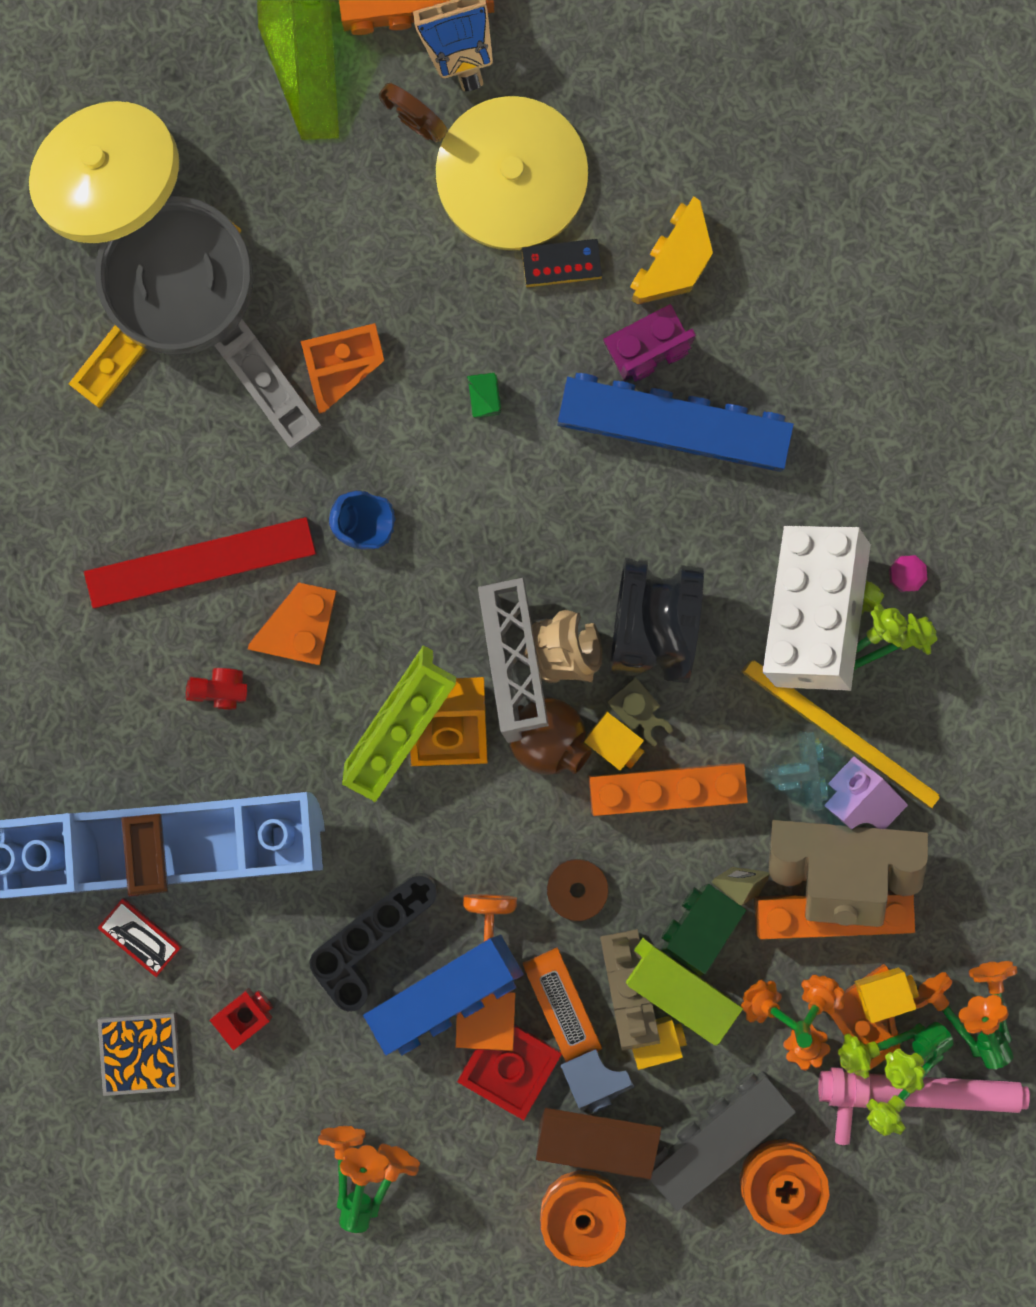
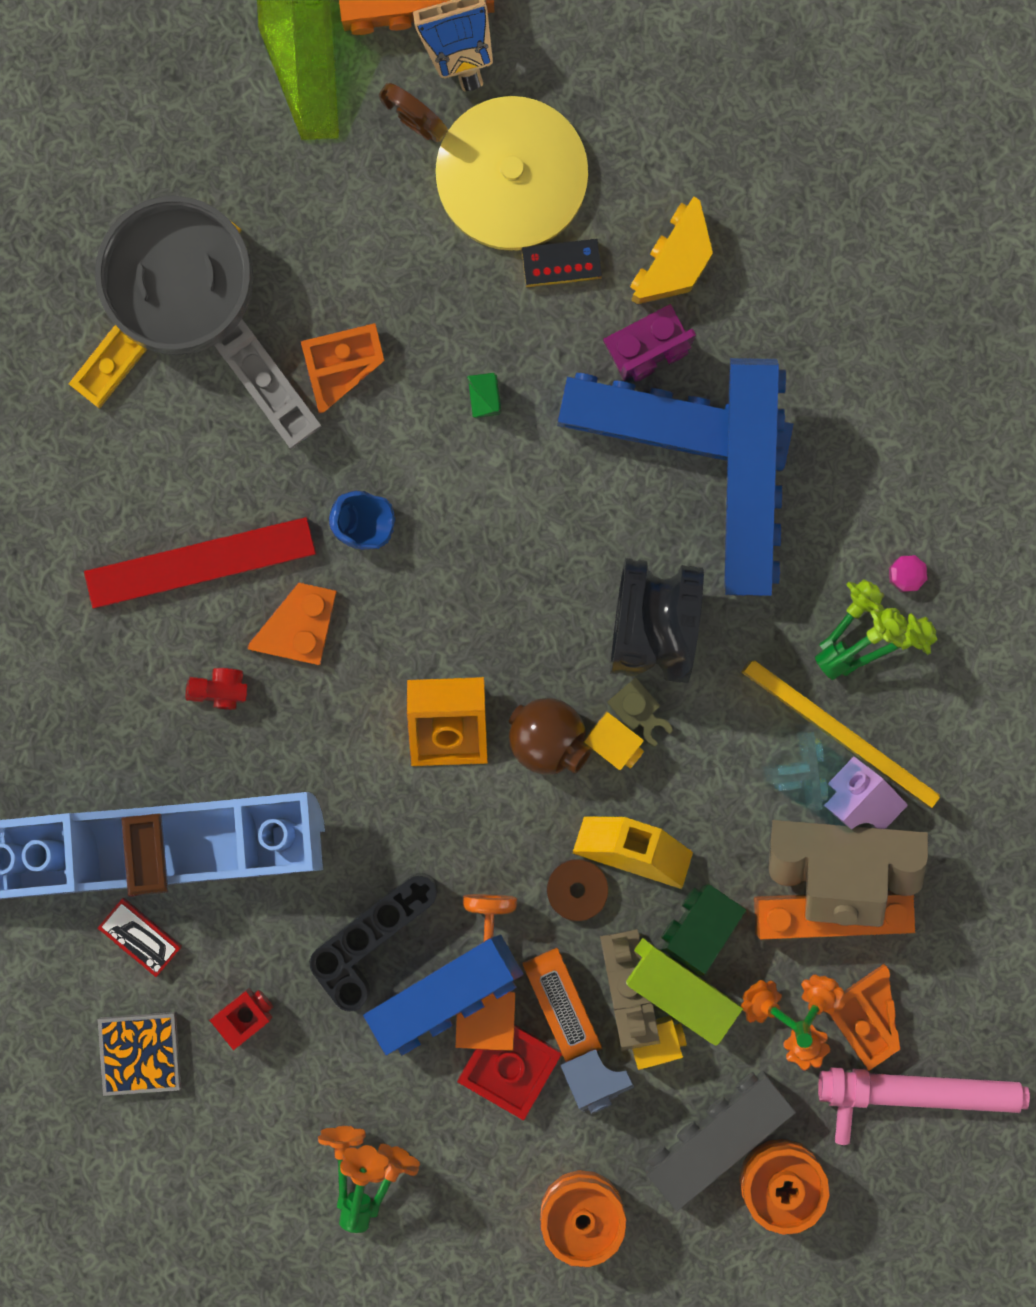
(104, 172): light yellow dish -> none
(397, 726): lime fence -> none
(502, 663): light grey fence -> none
(562, 652): tan helmet -> none
(597, 1143): reddish brown slope -> none
(634, 848): none -> yellow slope
(668, 789): orange brick -> none
(741, 883): olive slope -> none
(752, 475): none -> blue brick
(817, 607): white brick -> none
(887, 994): yellow brick -> none
(902, 1069): lime plant -> none
(980, 1014): orange plant -> none

